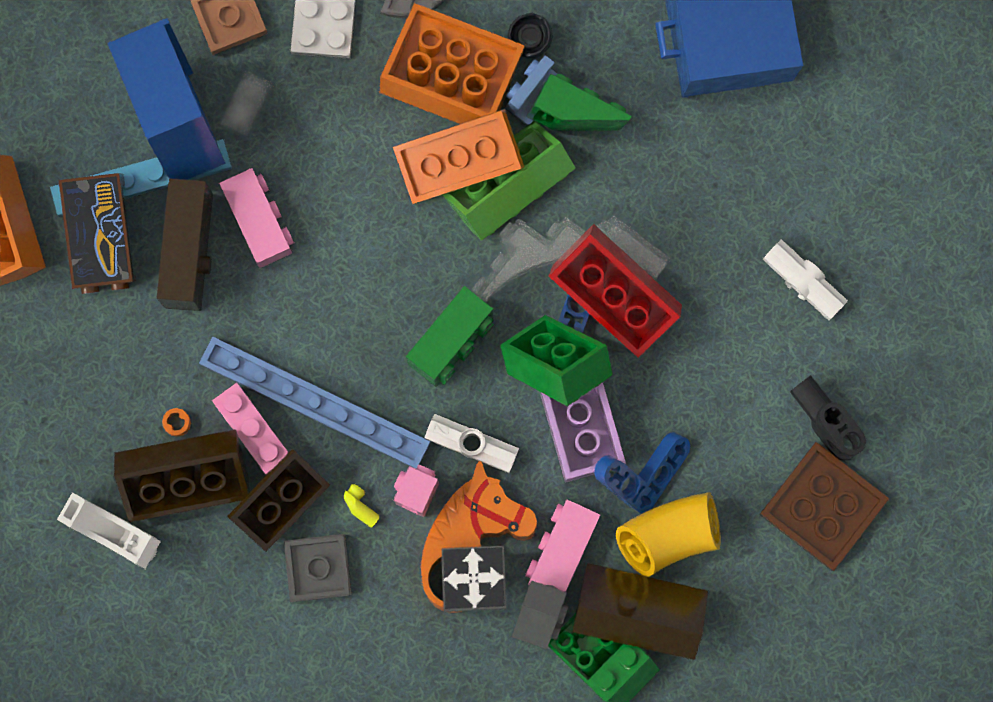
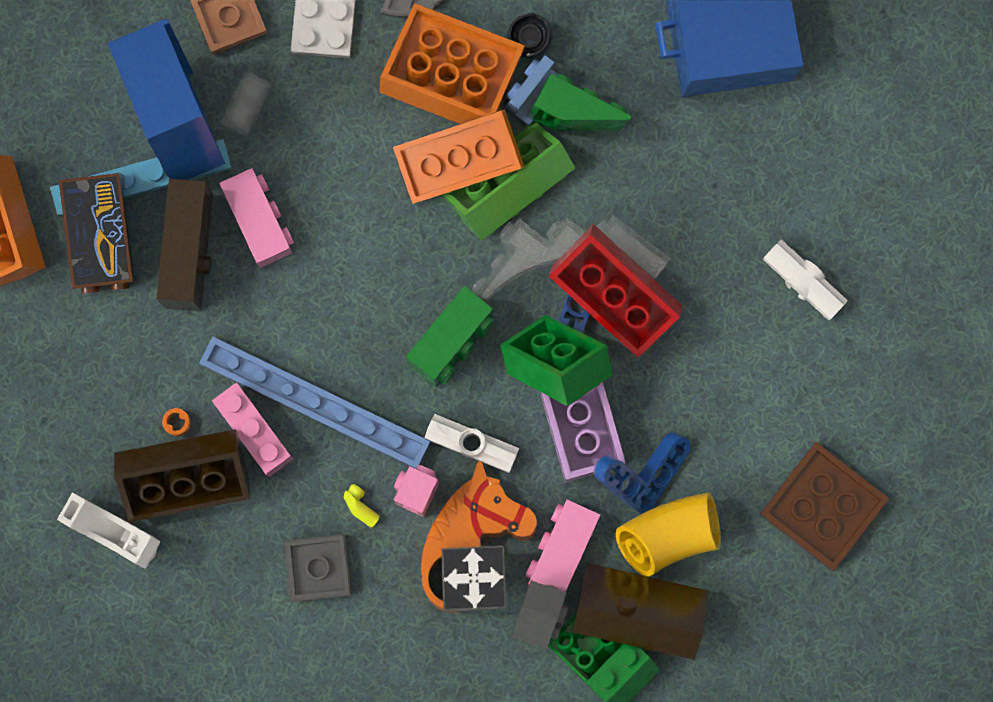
(278, 500): dark brown slope -> none
(818, 407): black connector -> none

